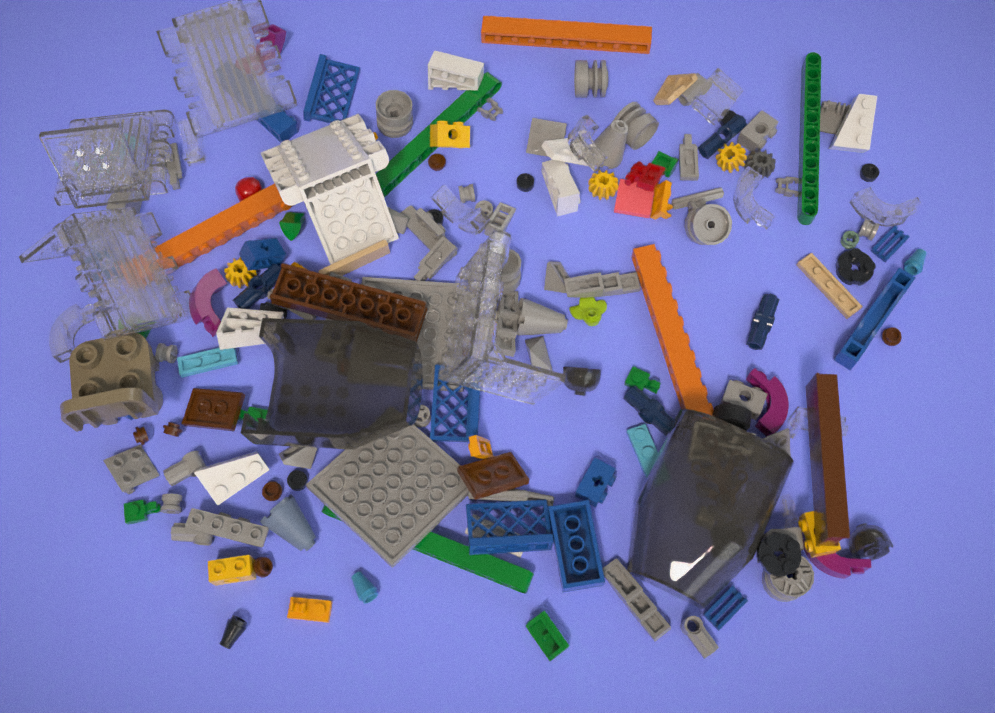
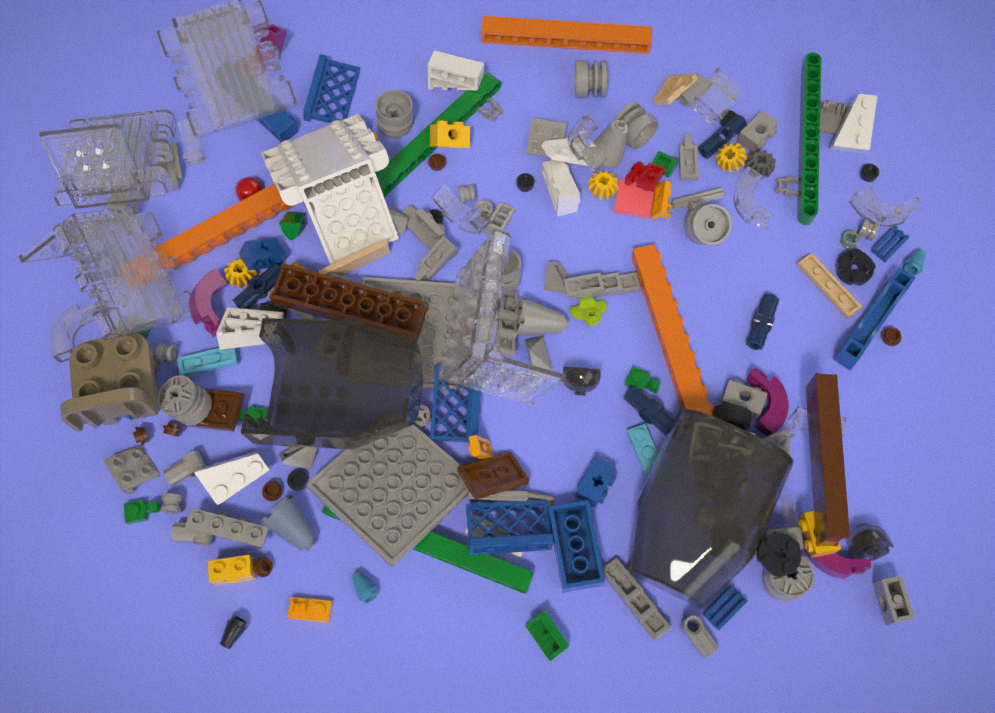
(184, 400): none -> light grey wheel
(894, 600): none -> light grey brick

